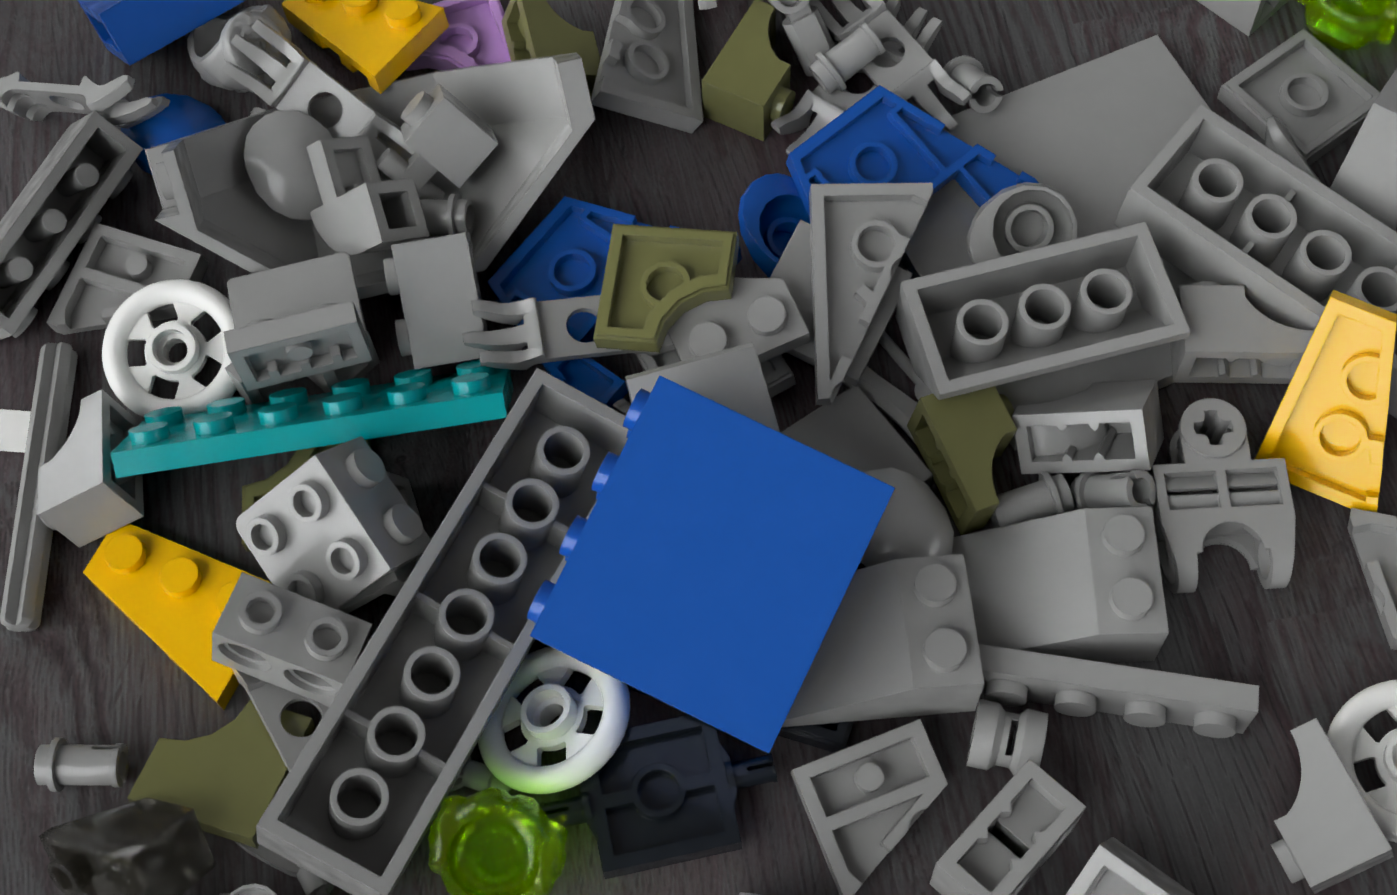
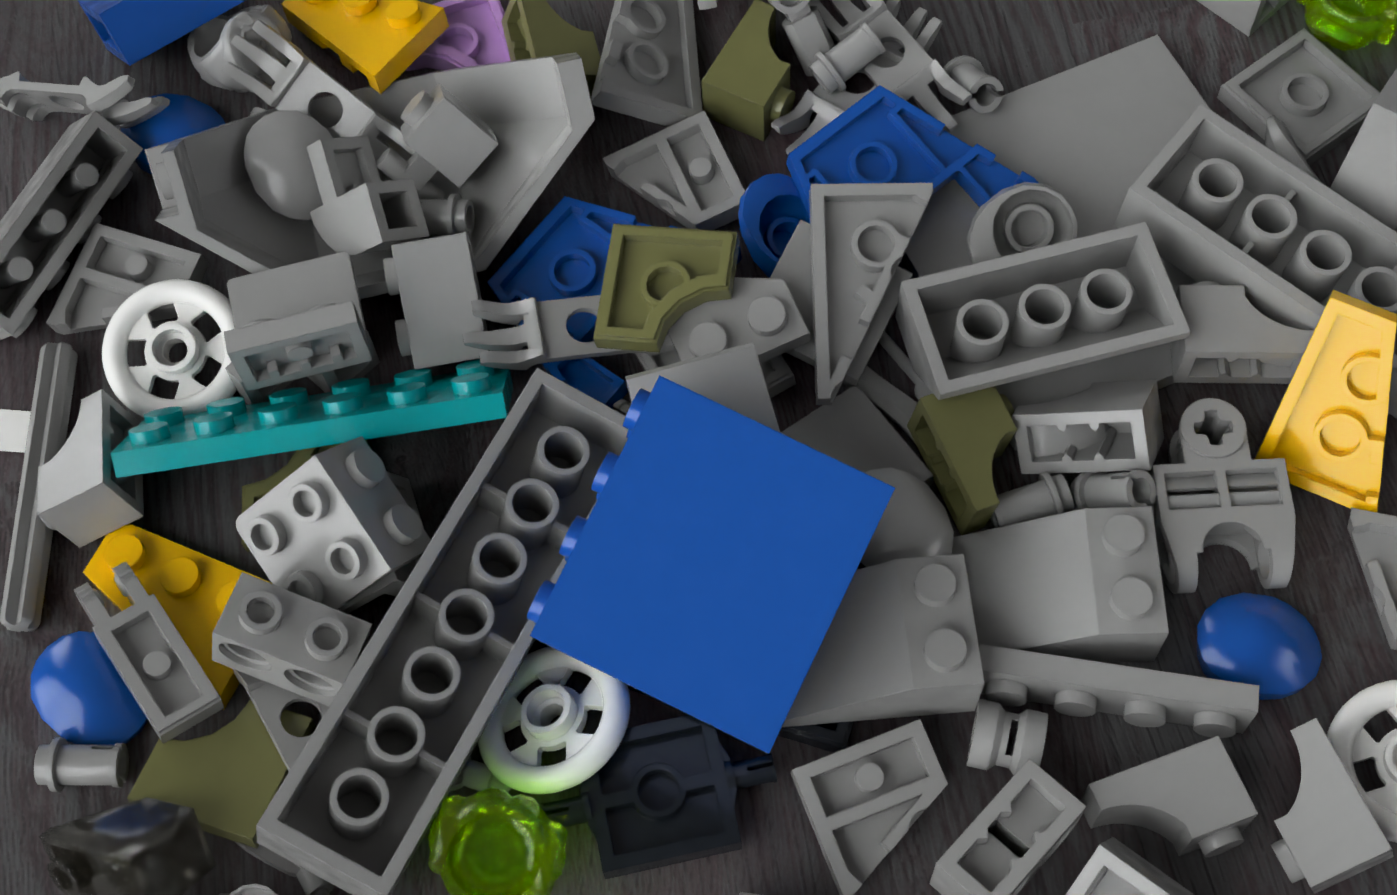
(83, 693): none -> blue hat
(151, 657): none -> light grey hinge
(682, 173): none -> light grey wing
(1183, 796): none -> light grey arch
(1258, 643): none -> blue hat

